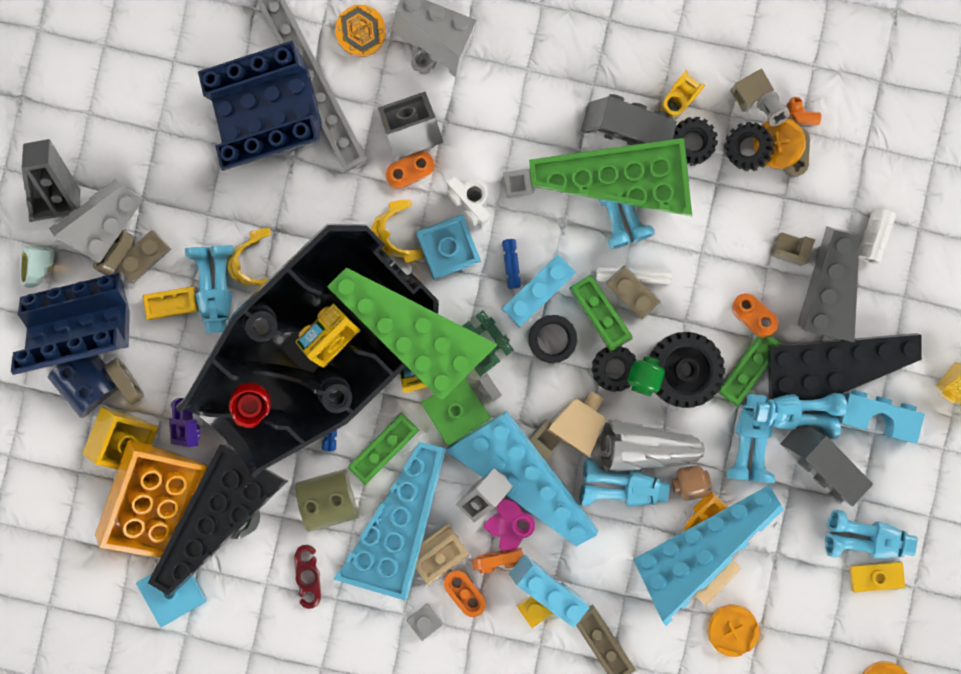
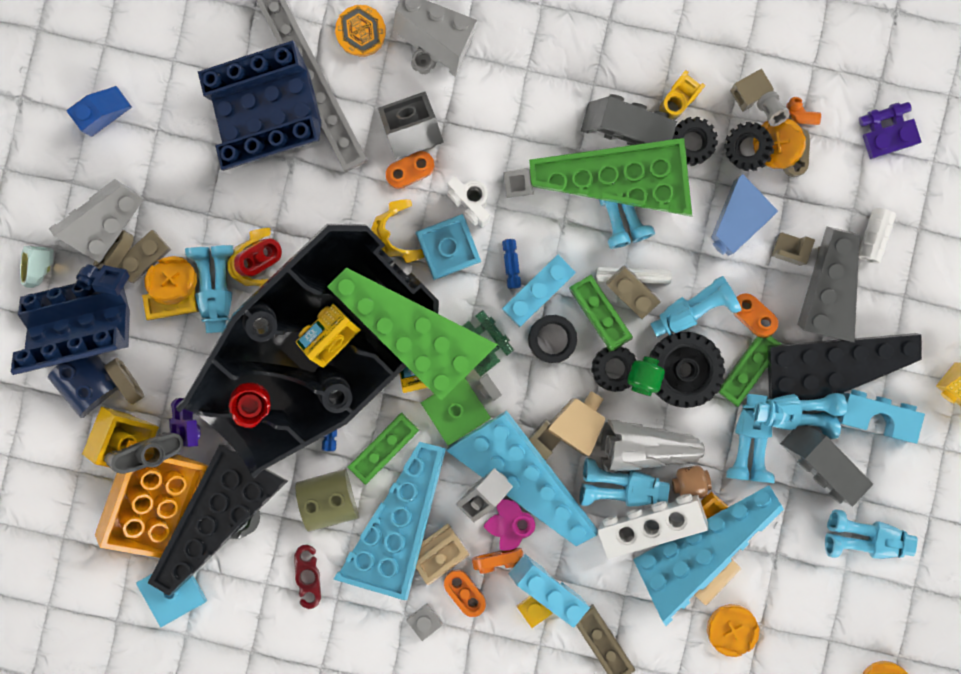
(47, 182): dark grey wedge -> none
(98, 110): none -> blue slope
(107, 280): none -> dark blue plate
(132, 457): none -> dark grey connector
(170, 280): none -> light orange tile
(256, 259): none -> red plate
(617, 544): none -> white brick
(685, 313): none -> medium azure piece
(741, 216): none -> medium blue slope
(877, 576): yellow plate -> none
(891, 138): none -> dark purple plate

